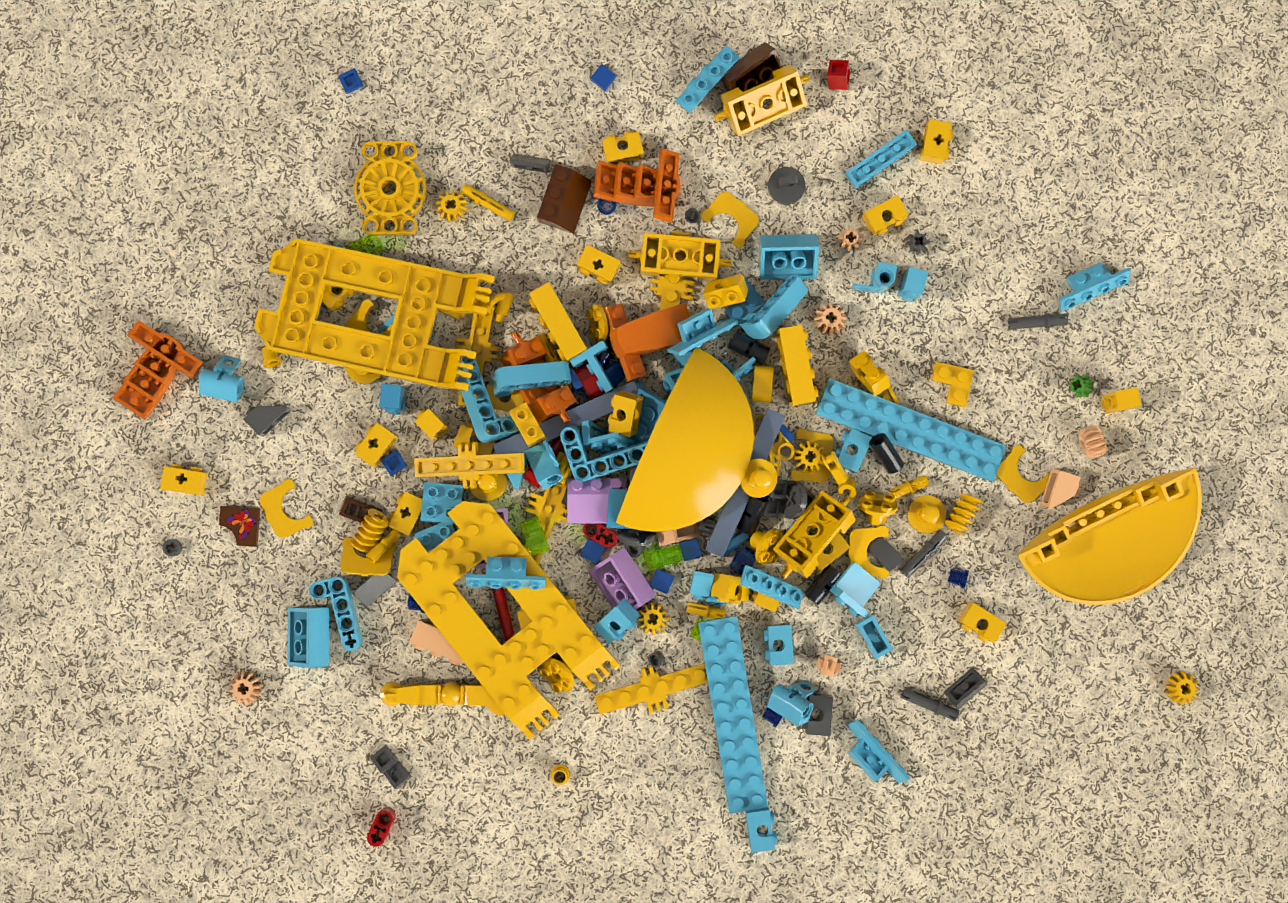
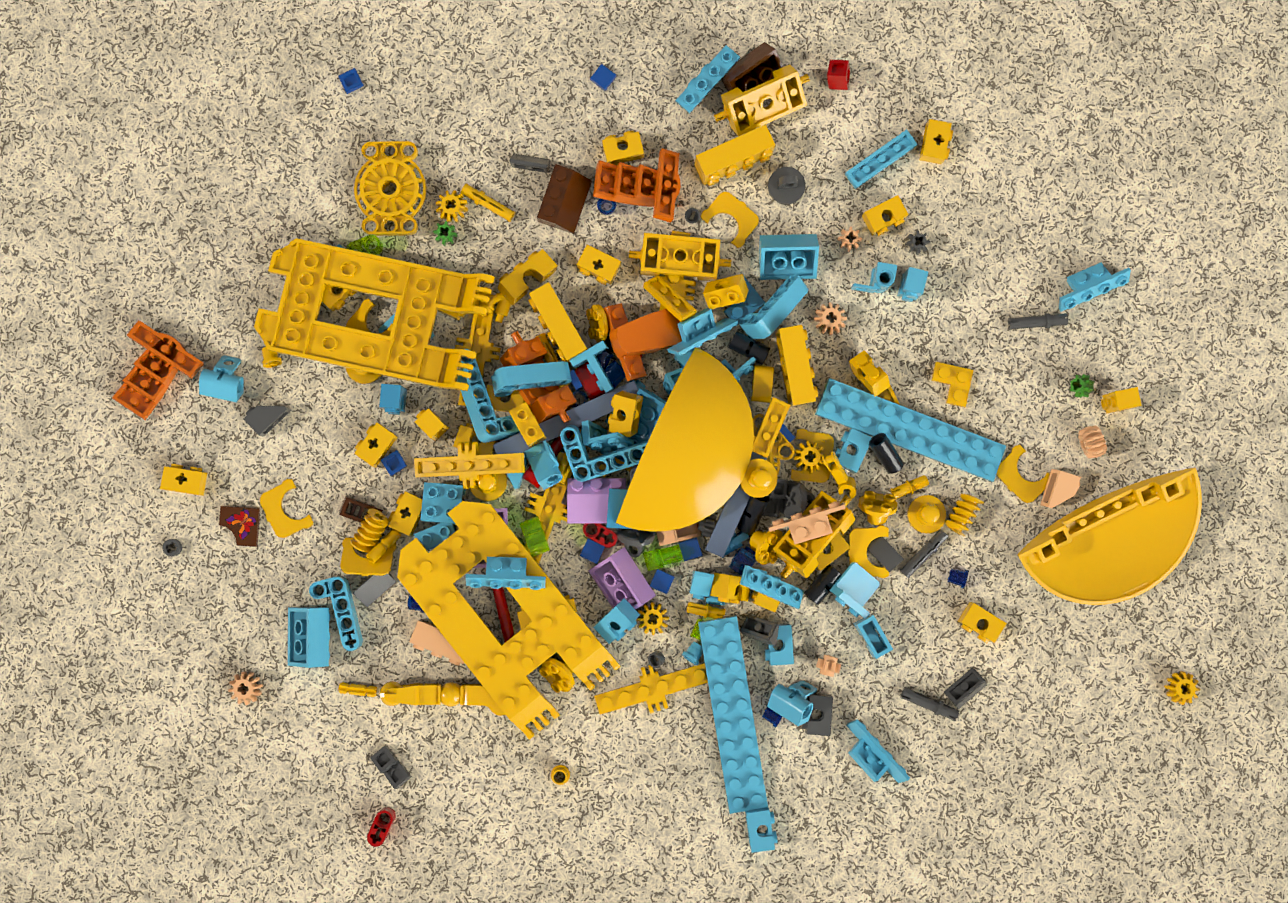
(357, 689): none -> yellow axle
(441, 228): none -> bright green gear
(538, 265): none -> yellow arch
(669, 298): none -> yellow tile
(693, 653): none -> medium azure piece
(734, 155): none -> yellow brick
(760, 630): none -> dark grey slope
(770, 427): none -> yellow tile
(809, 525): none -> light nougat bracket

